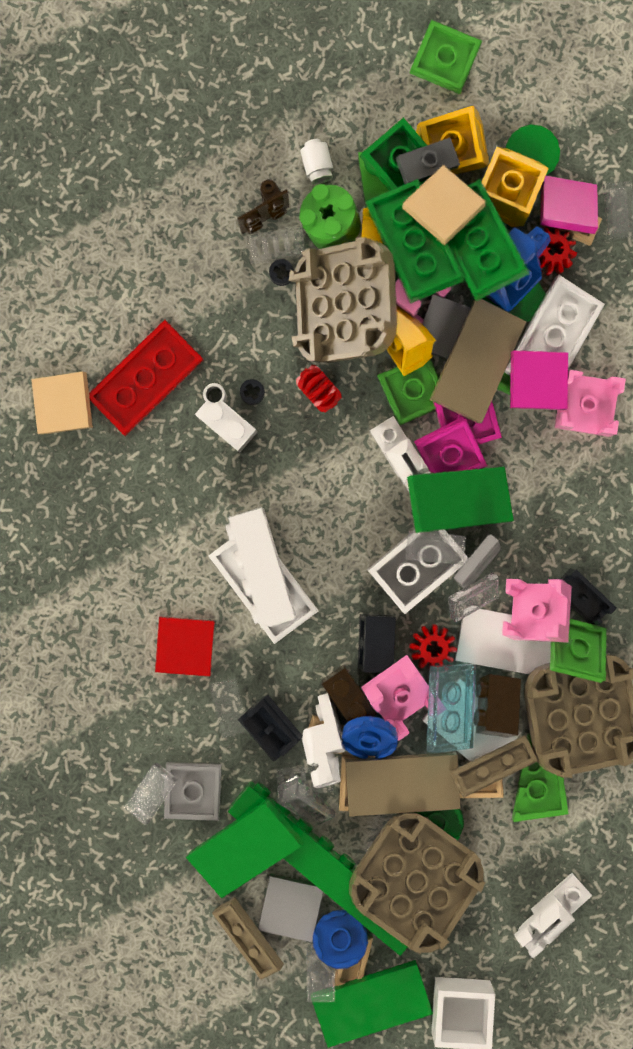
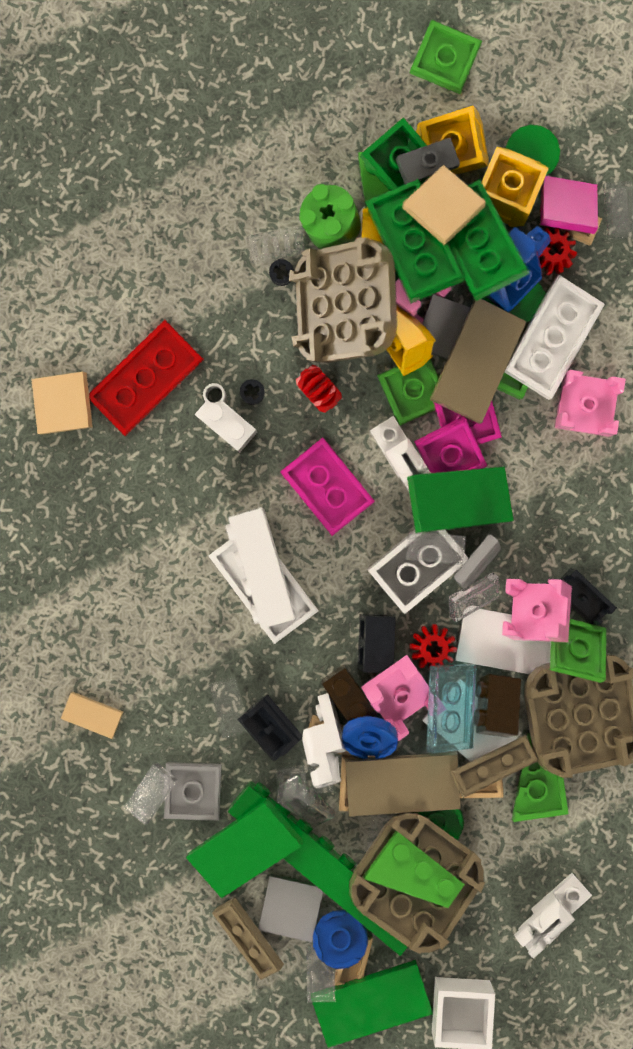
(92, 715): none -> tan tile
(184, 646): red tile -> none
(273, 205): dark brown hinge -> none
(317, 161): white brick -> none
(327, 486): none -> dark pink tile
(413, 872): none -> bright green wing
(539, 380): dark pink tile -> none

